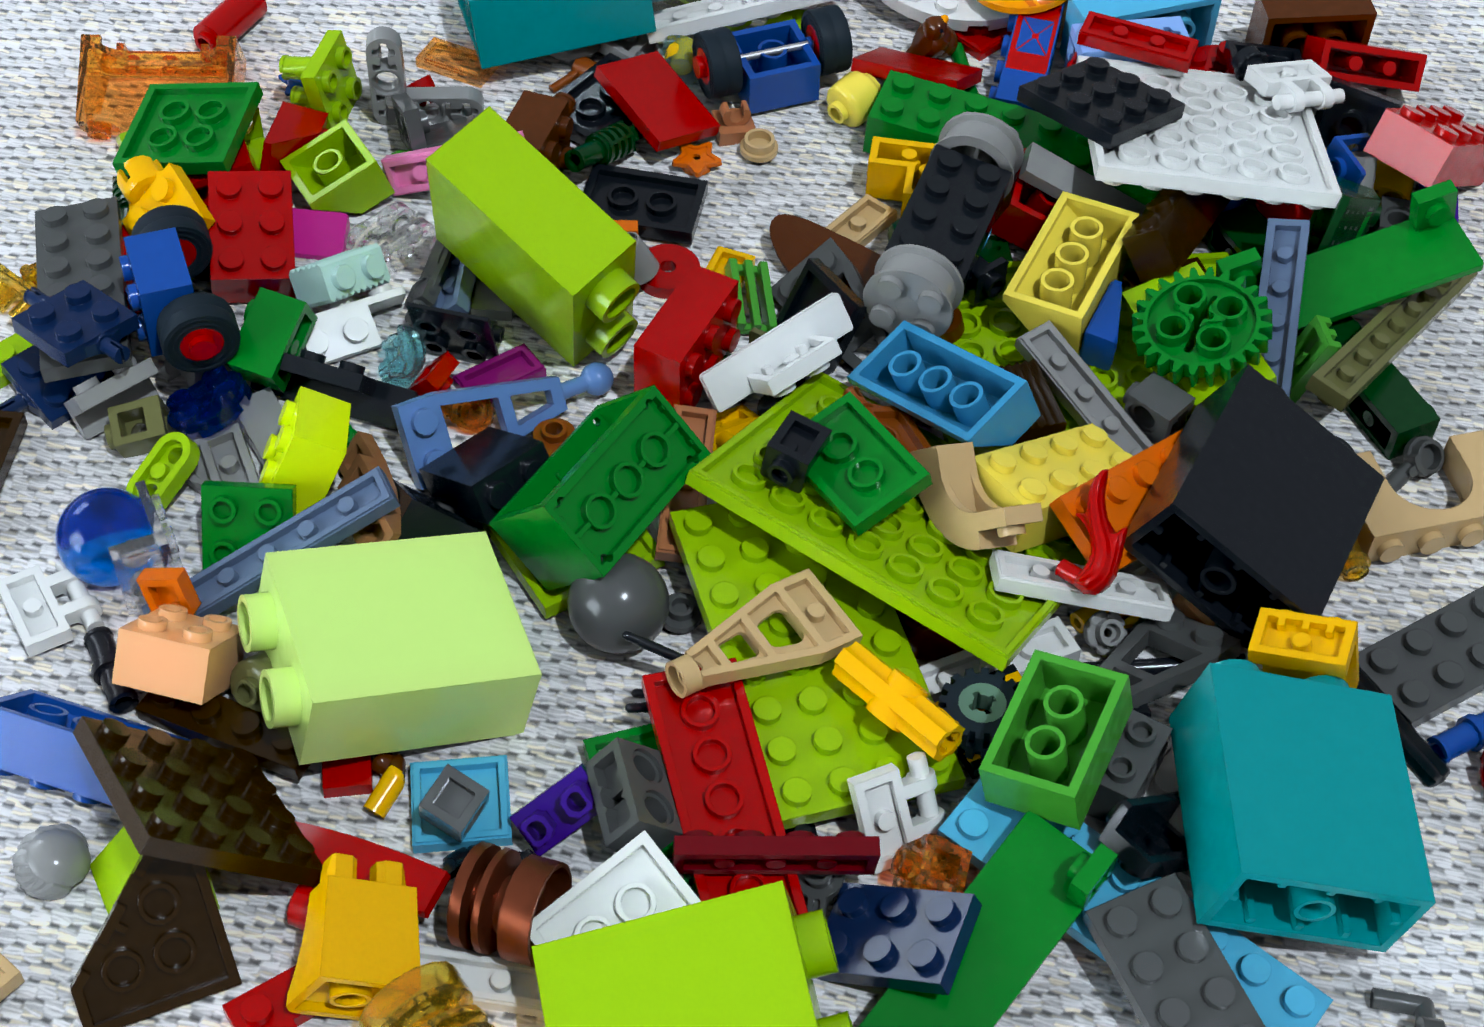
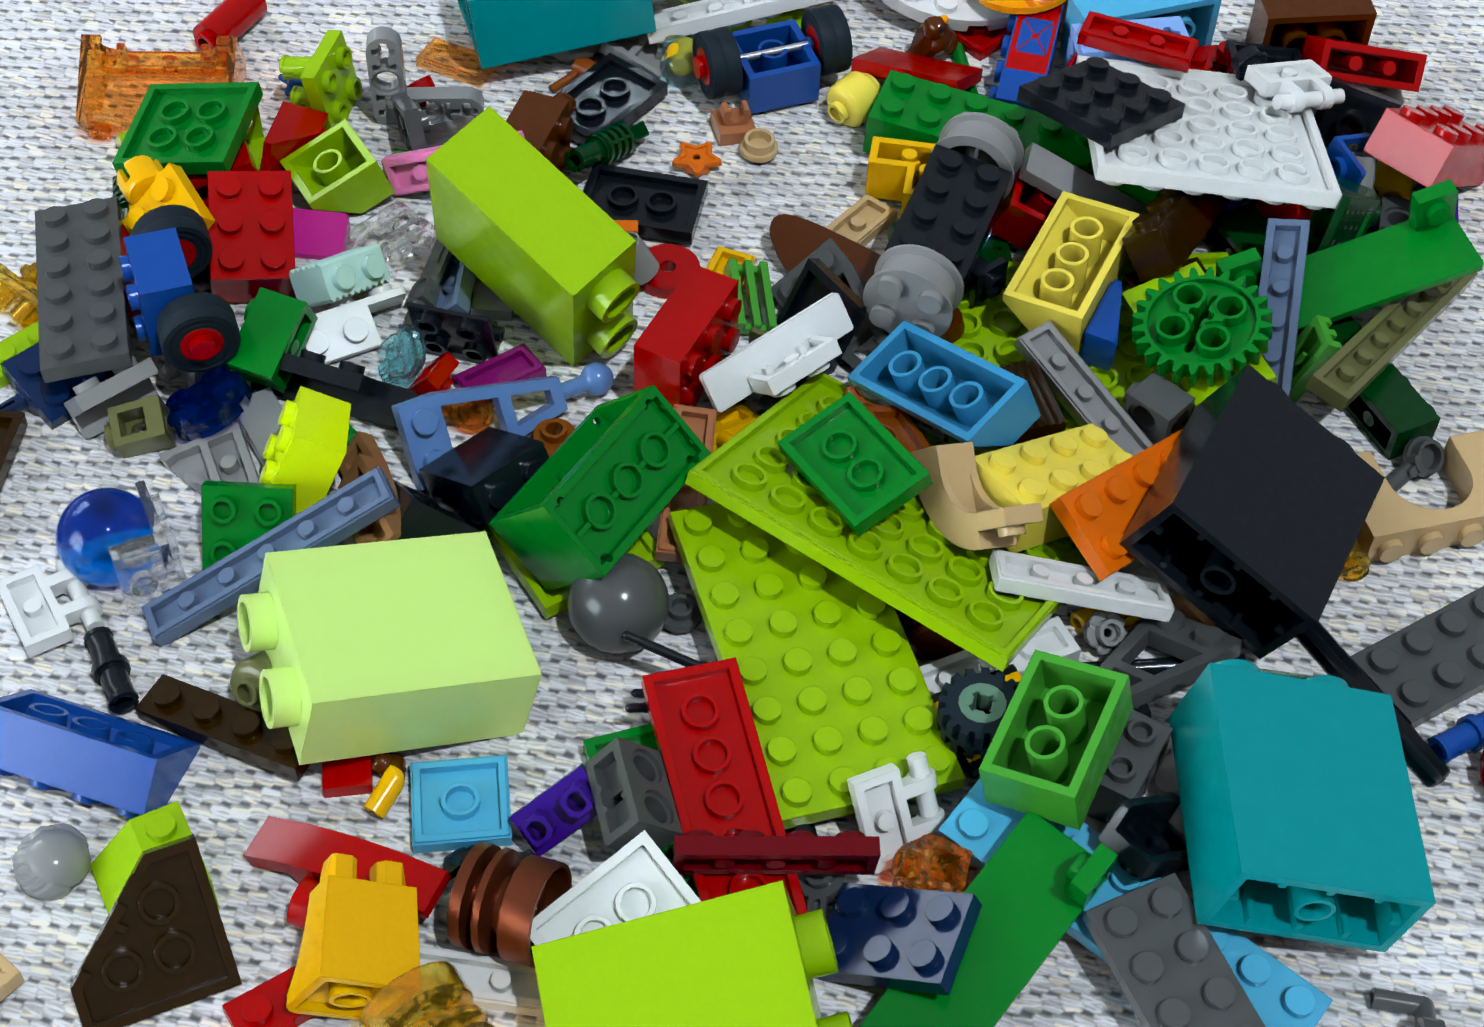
(76, 324): dark blue plate -> none
(167, 466): lime plate -> none
(168, 587): orange plate -> none
(178, 654): light nougat brick -> none
(197, 802): dark brown plate -> none
(454, 803): dark grey brick -> none
(656, 101): red tile -> none
(794, 451): black bracket -> none
(805, 606): tan plate -> none
(898, 701): yellow piece -> none
(1105, 545): red piece -> none
(1305, 645): yellow bracket -> none

